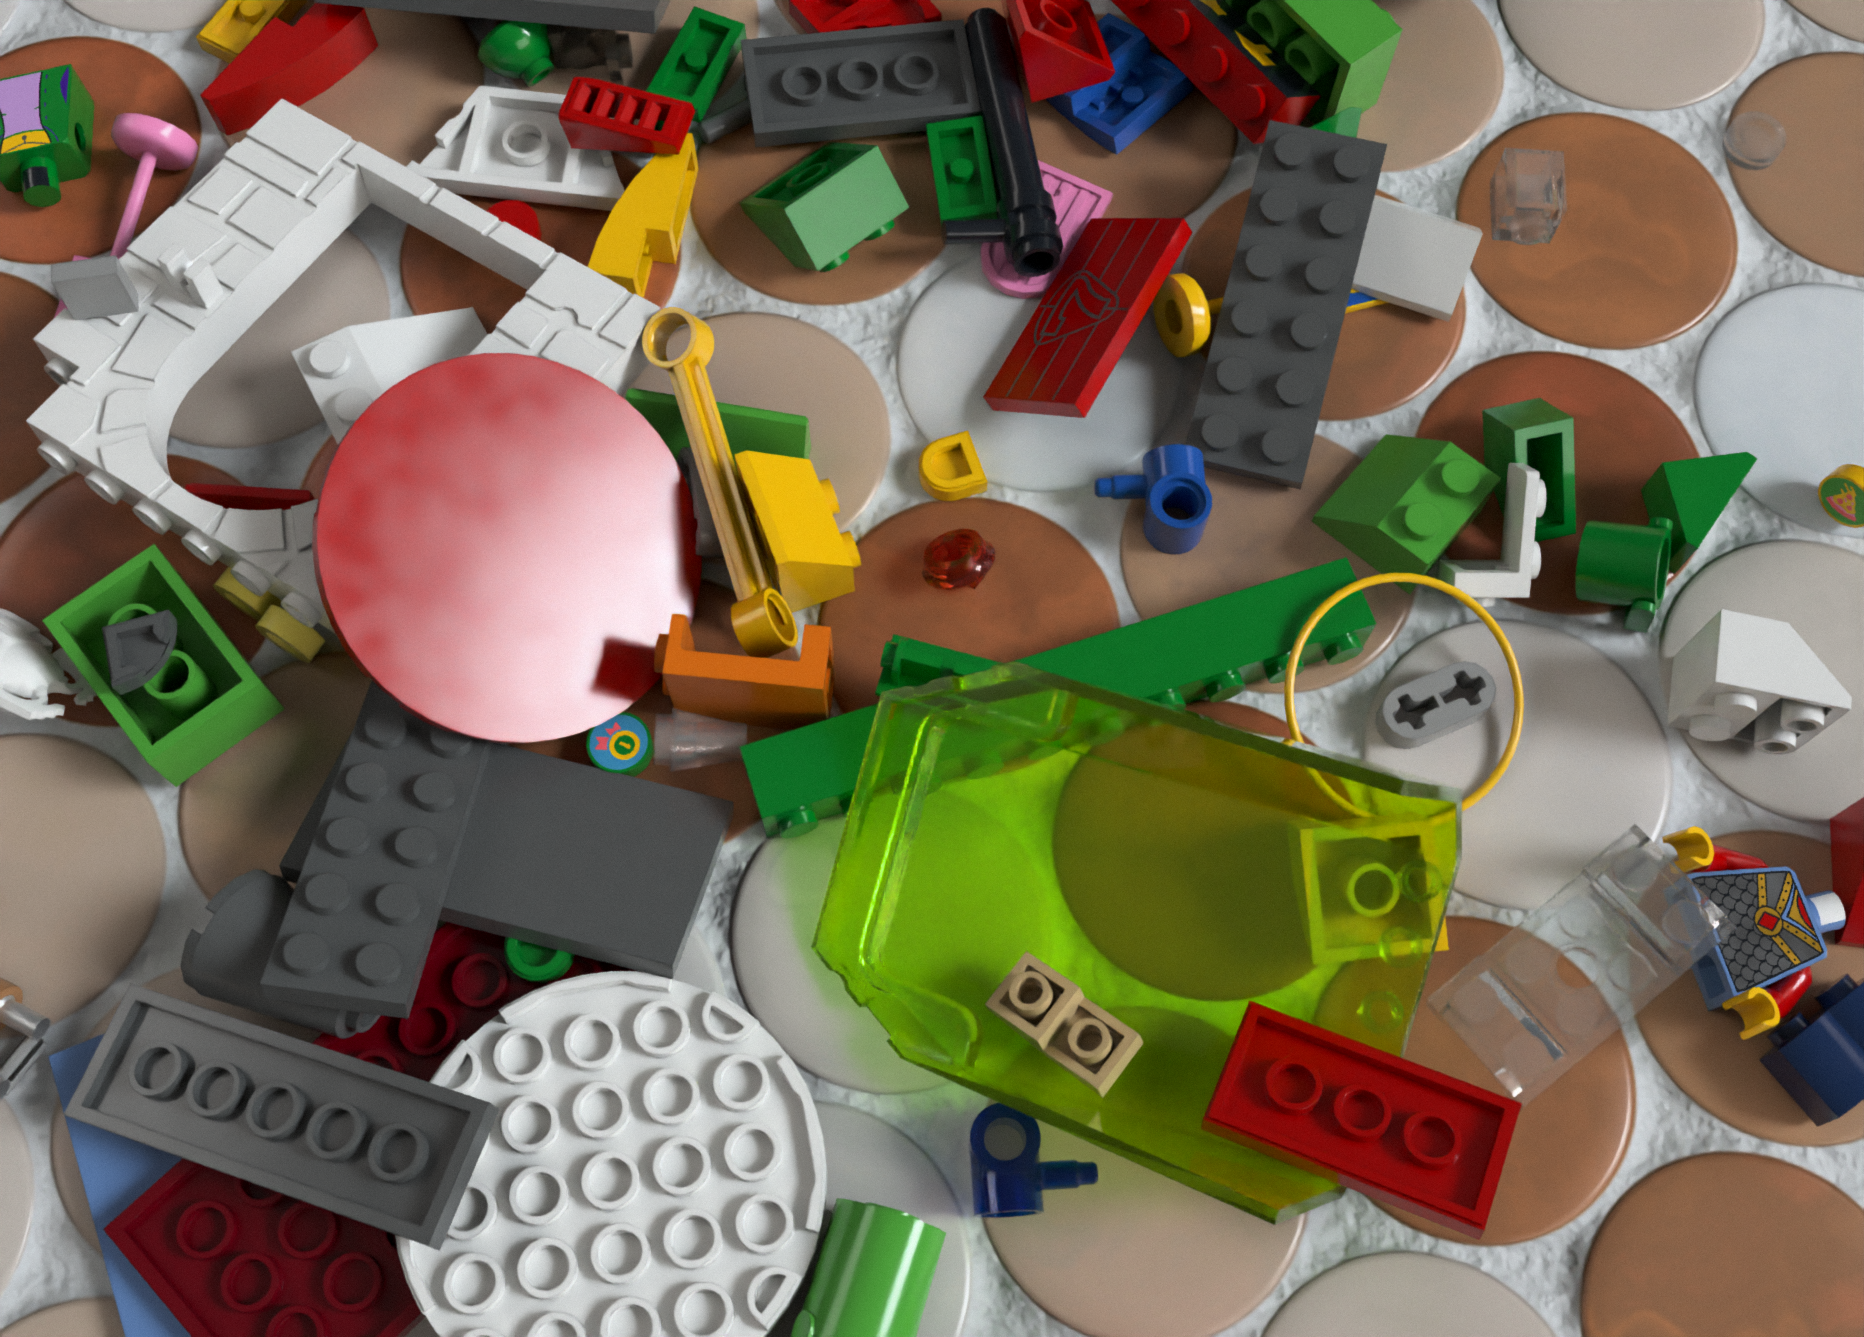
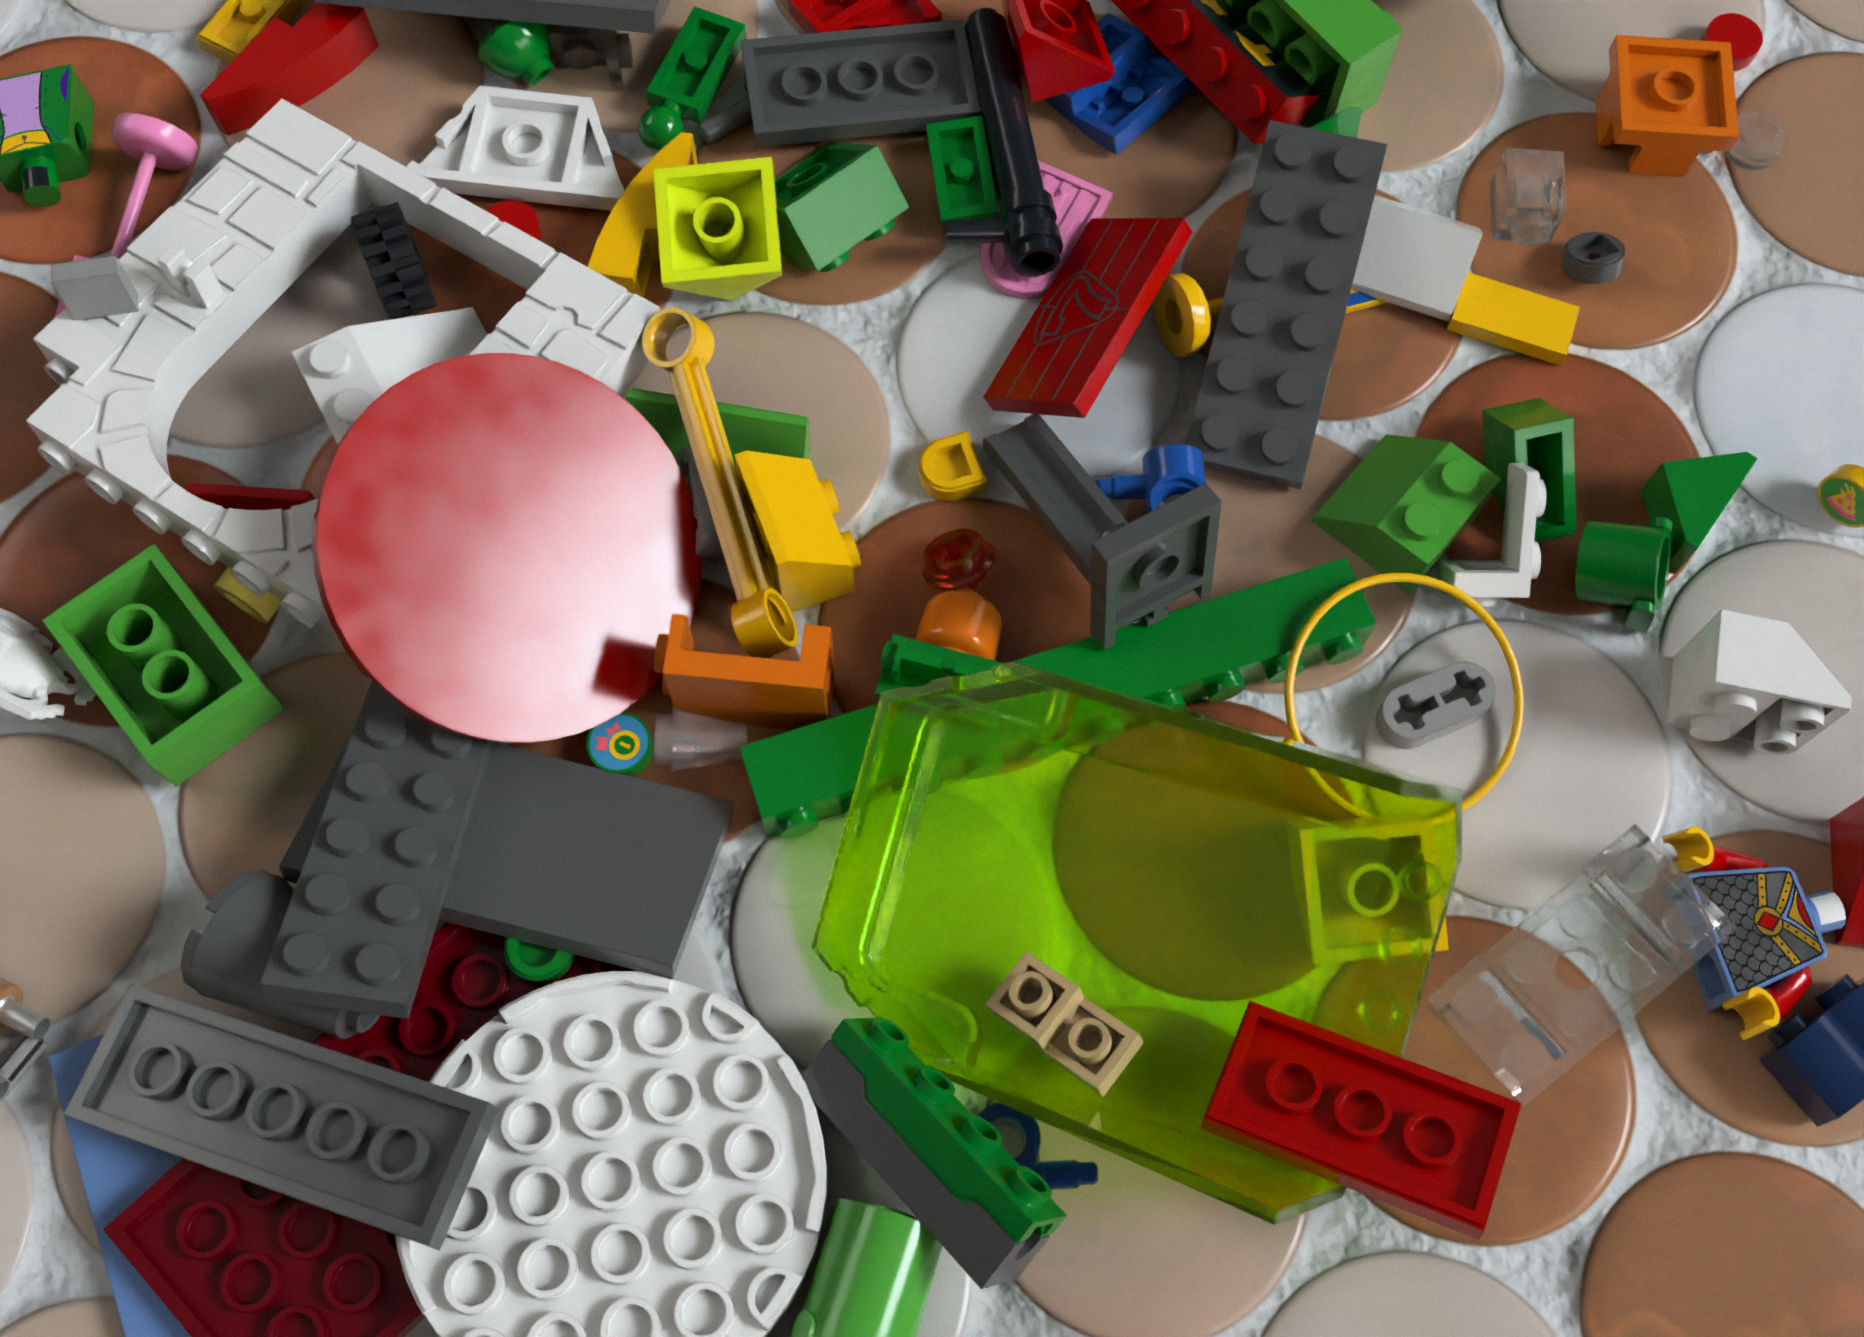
(138, 649): dark grey tile -> none
(289, 634): light yellow tile -> none
(393, 261): none -> black tyre
(593, 102): red slope -> none
(718, 227): none -> neon yellow slope
(933, 1150): none -> piece
(961, 623): none -> orange head
(1129, 565): none -> dark grey bracket
(1514, 318): none -> yellow tile
(1593, 258): none -> dark grey tile
(1668, 102): none -> orange panel
(1741, 32): none -> red tile

